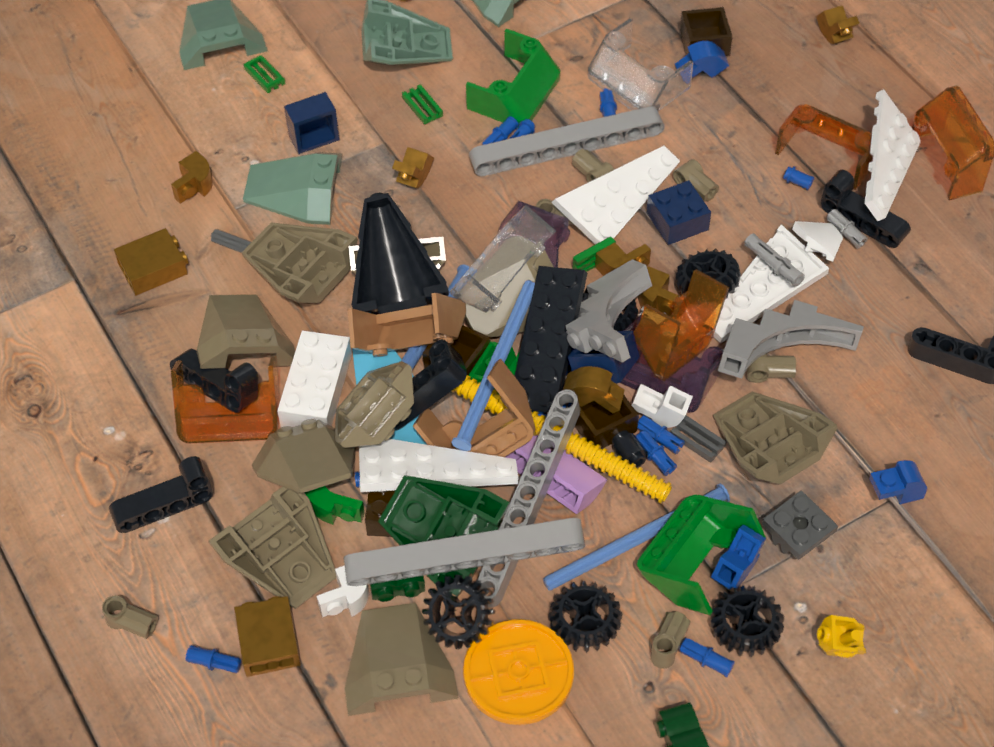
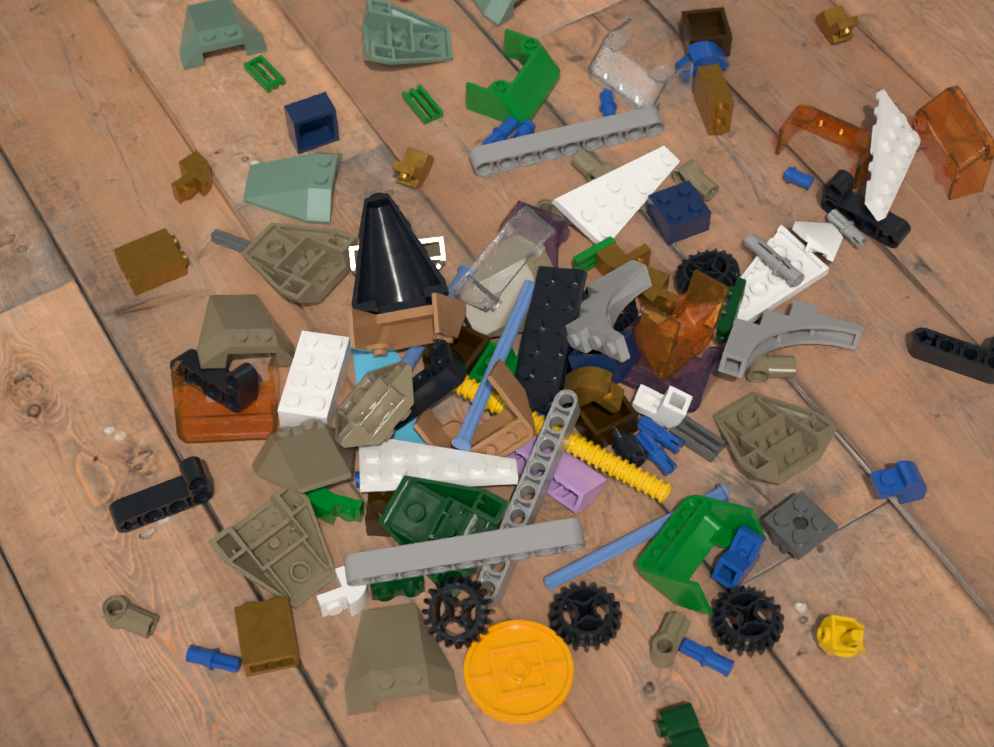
(713, 99): none -> pearl gold brick
(730, 311): none -> dark green hinge

